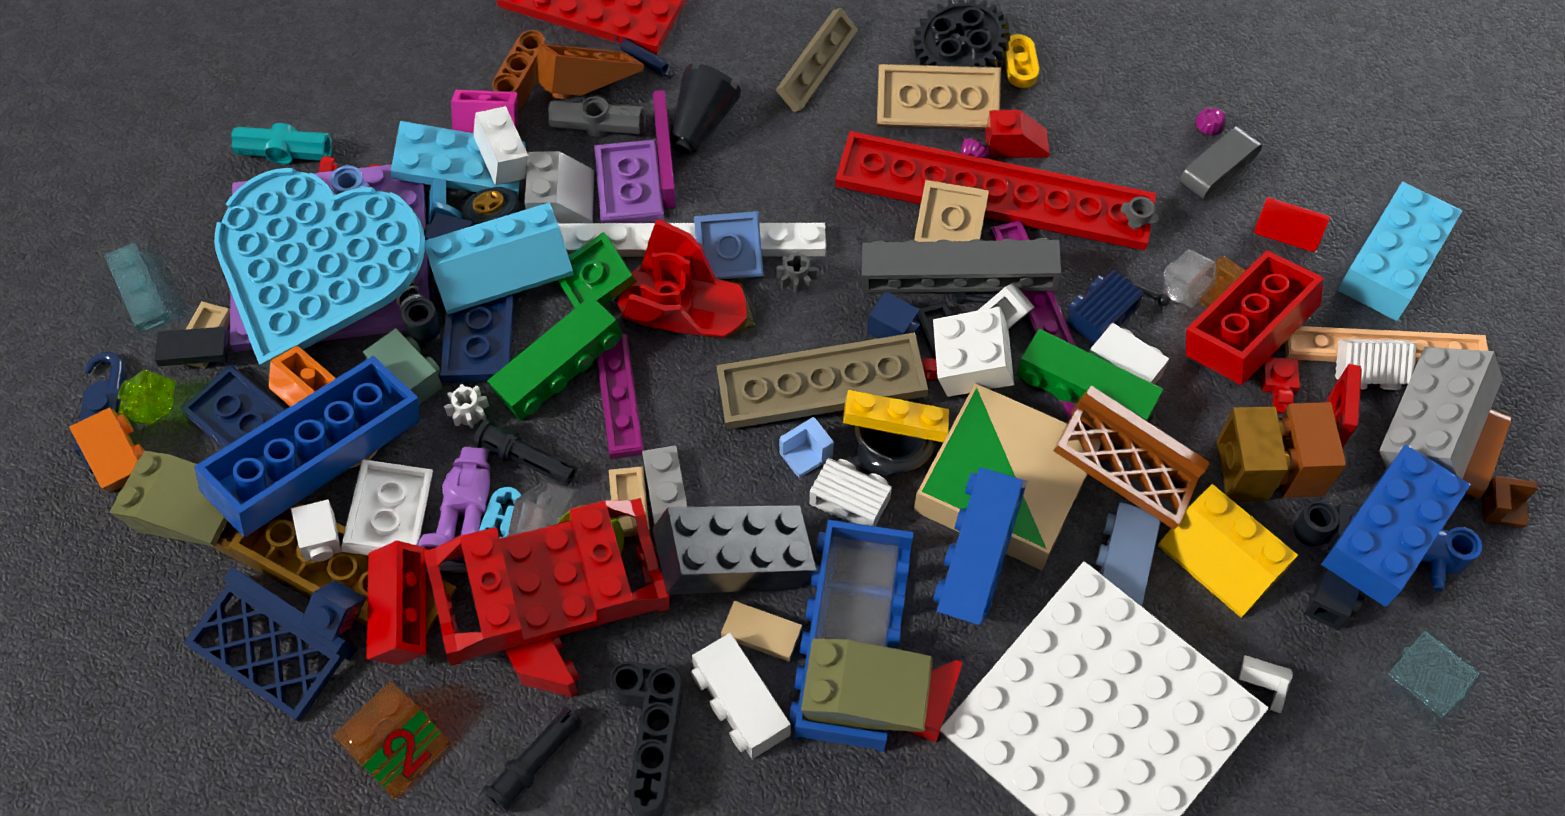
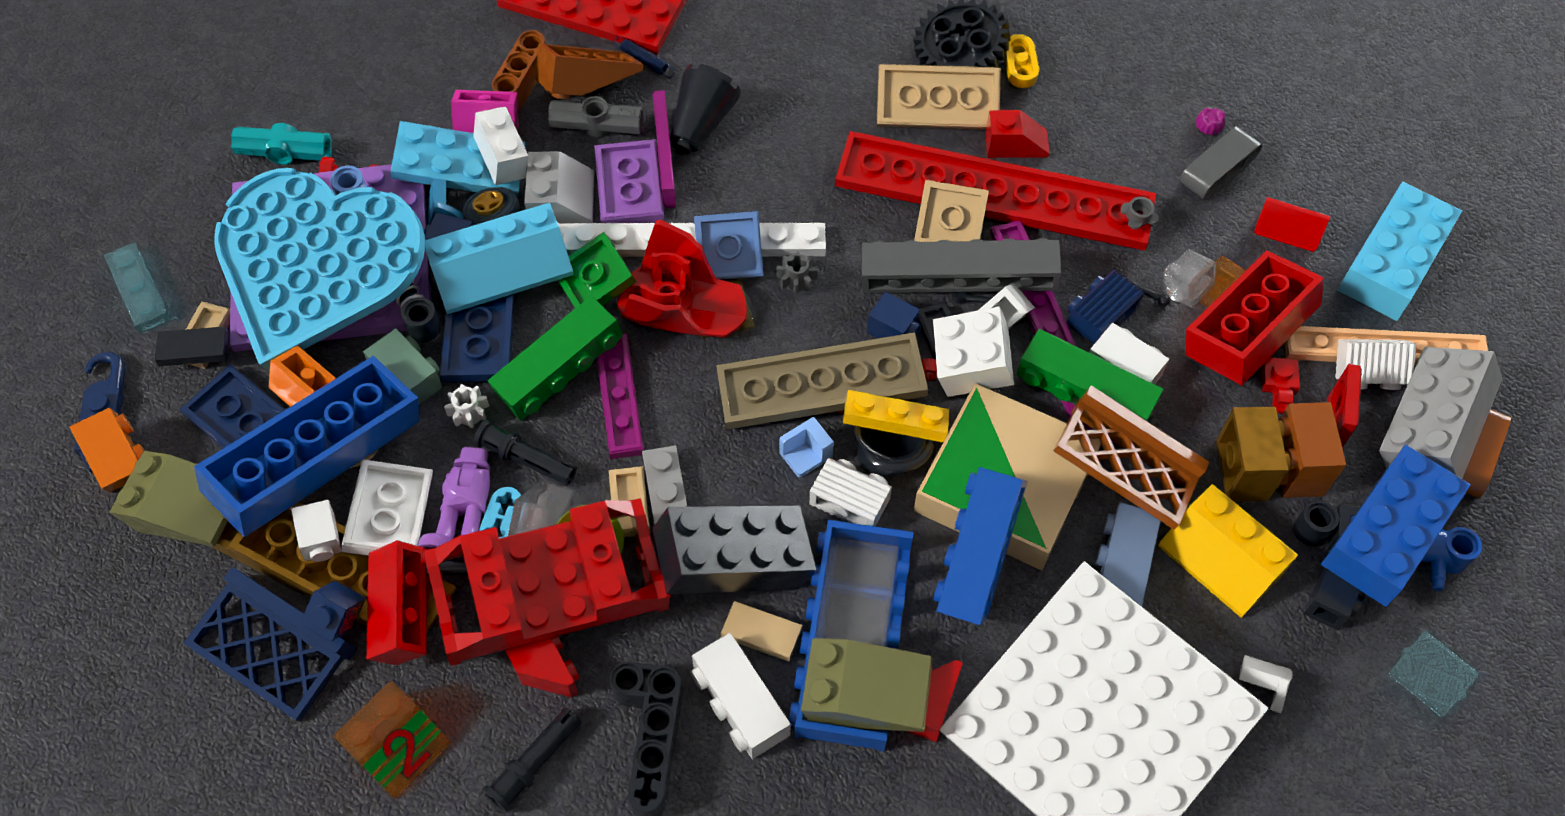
(146, 397): clear neon green brick -> none
(816, 60): dark tan plate -> none
(974, 148): magenta piece -> none
(1506, 501): reddish brown panel -> none

